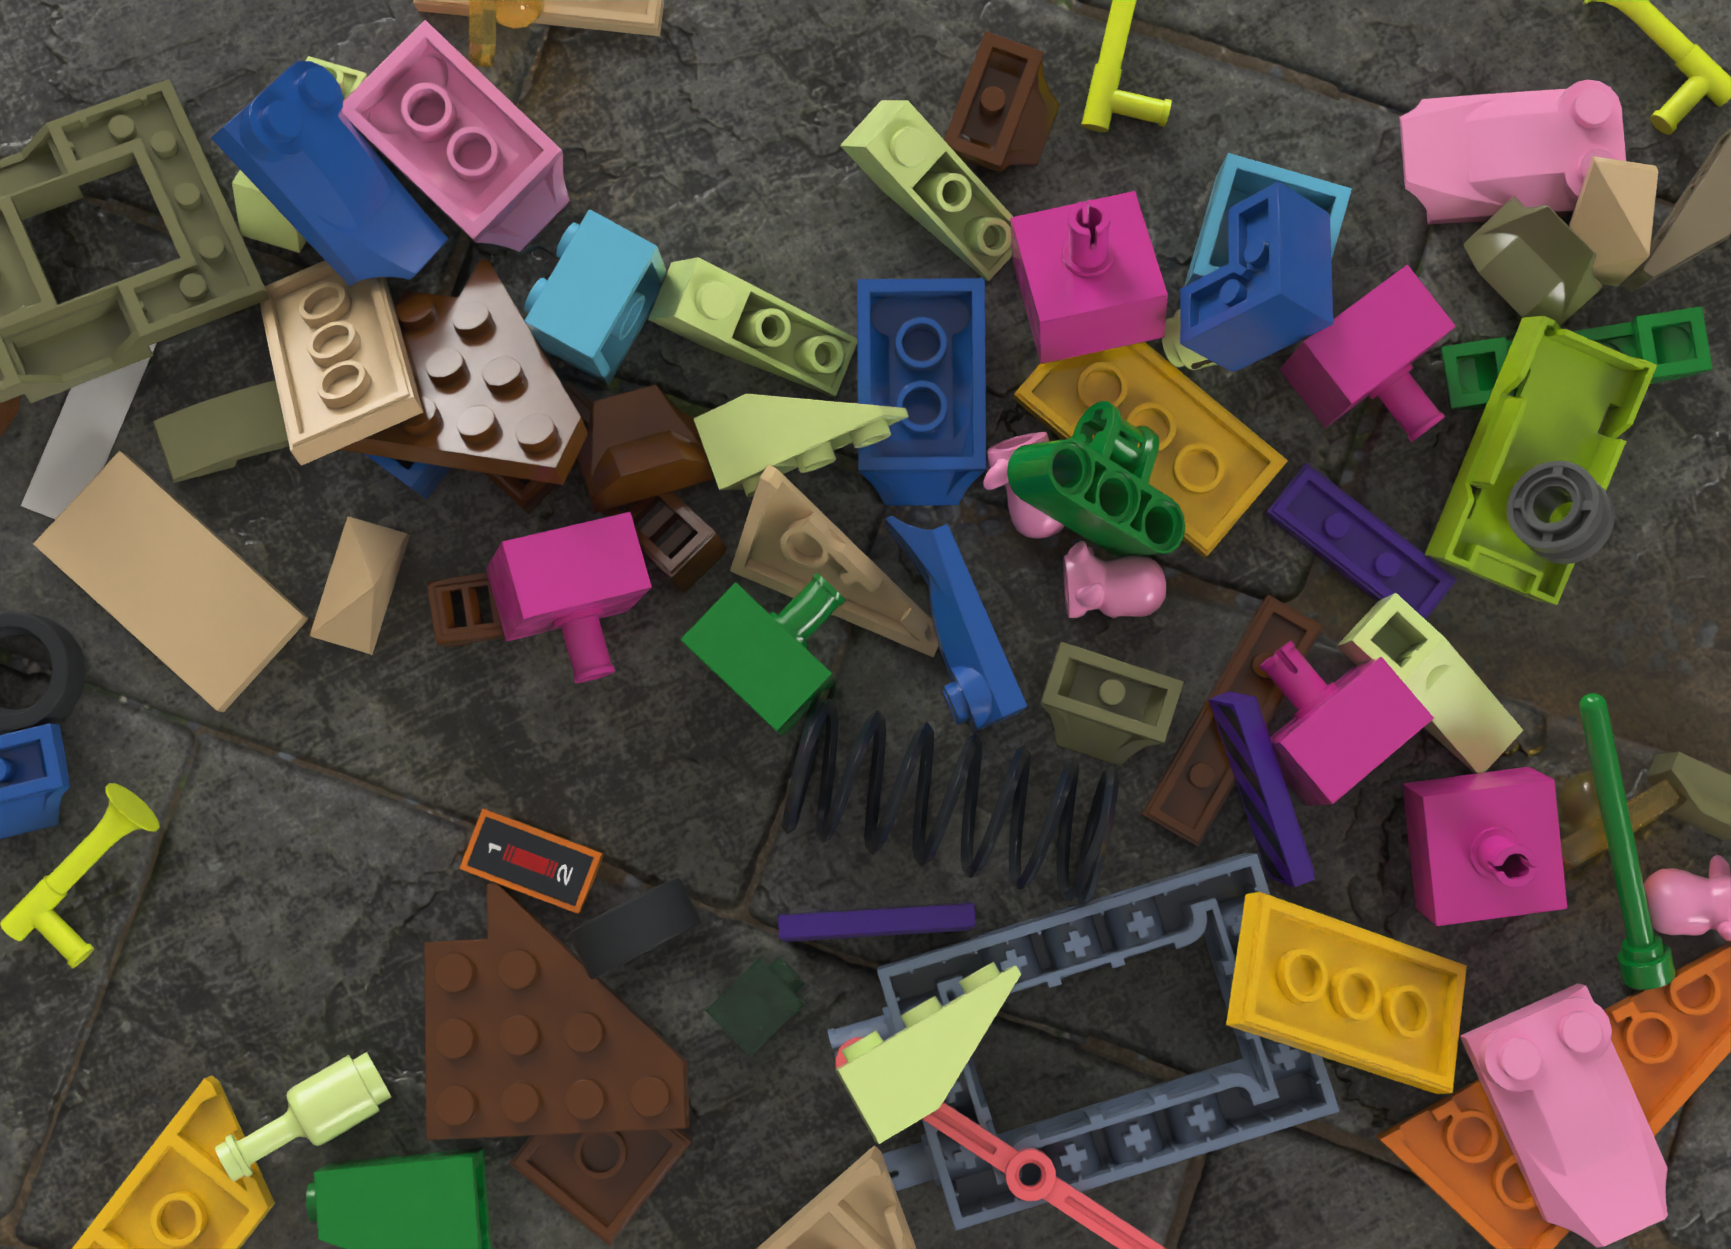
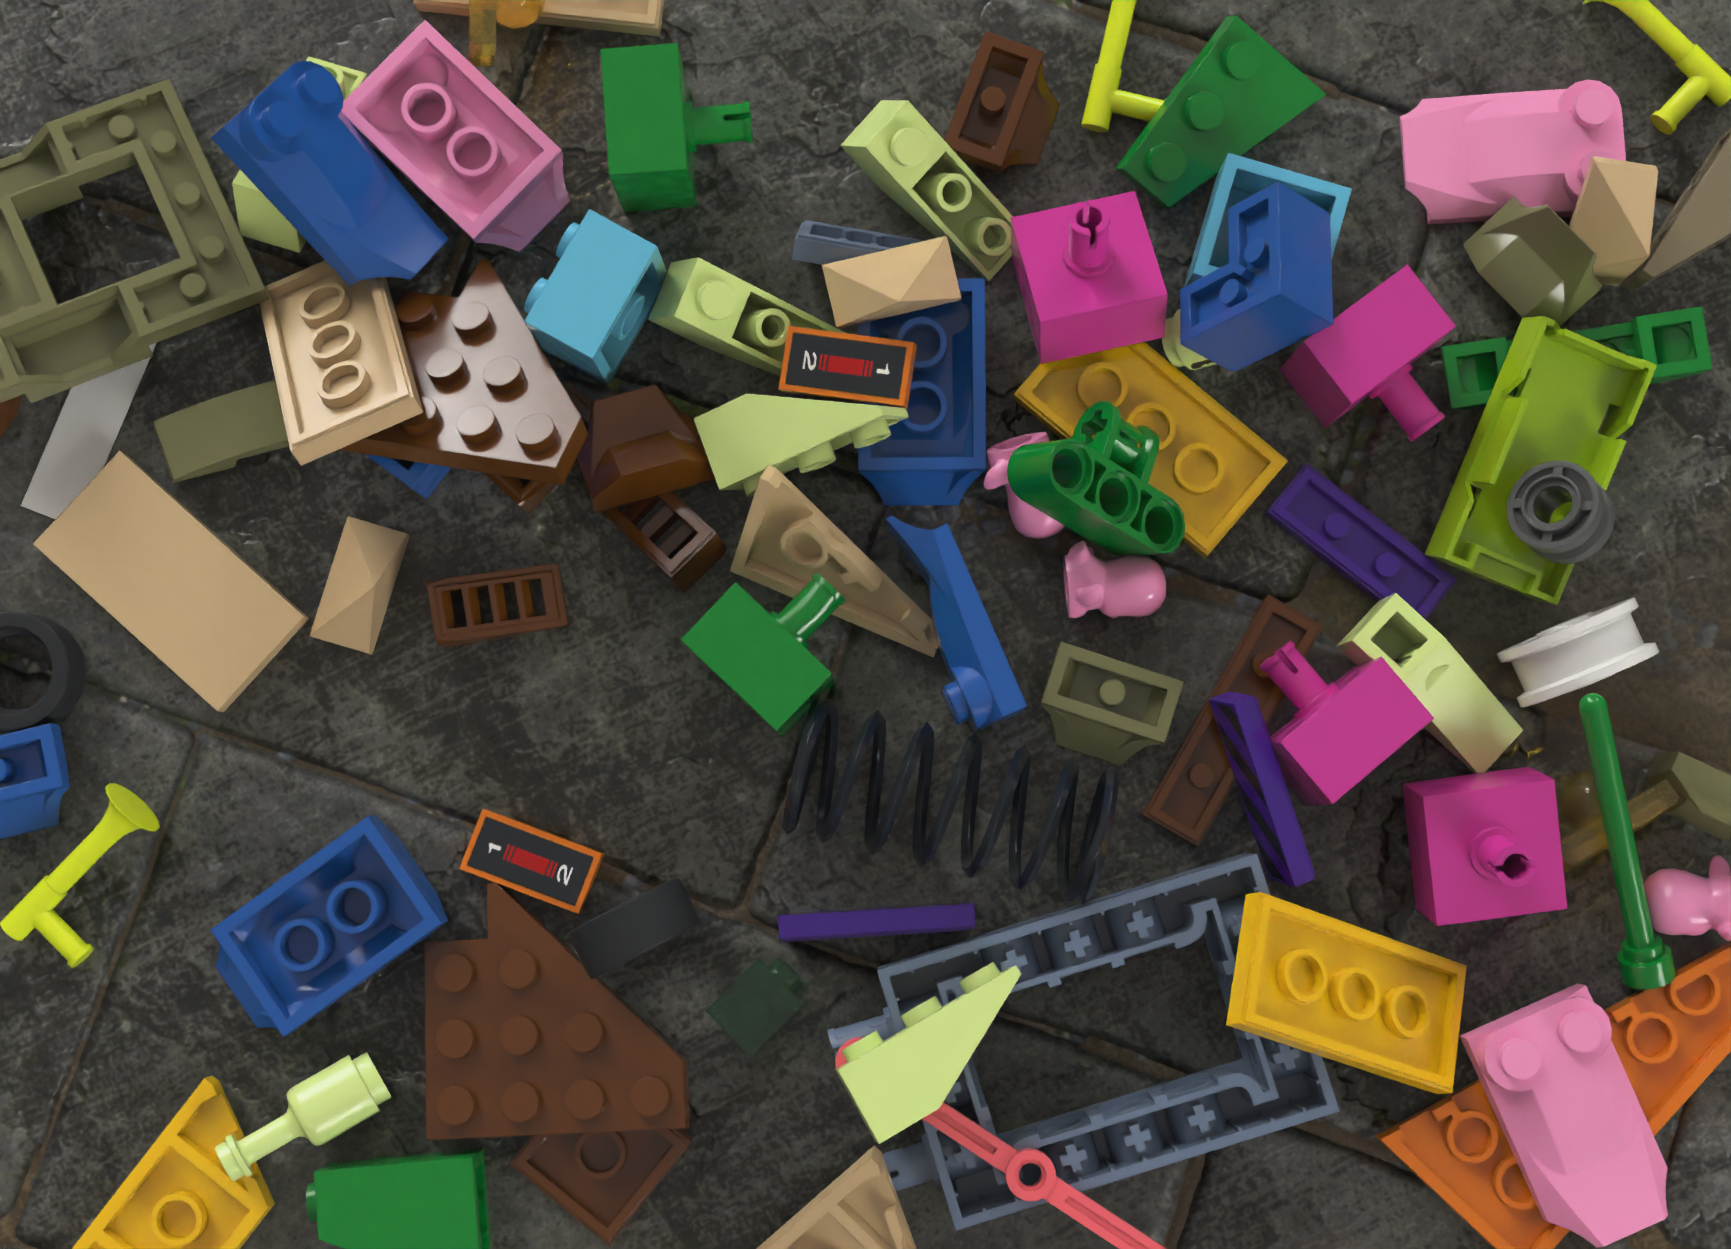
(326, 927): none -> blue slope
(568, 584): dark pink brick -> none
(656, 127): none -> green brick
(832, 243): none -> sand blue plate
(847, 367): none -> tile
(891, 282): none -> tan slope
(1221, 106): none -> green wing
(1578, 652): none -> white wheel

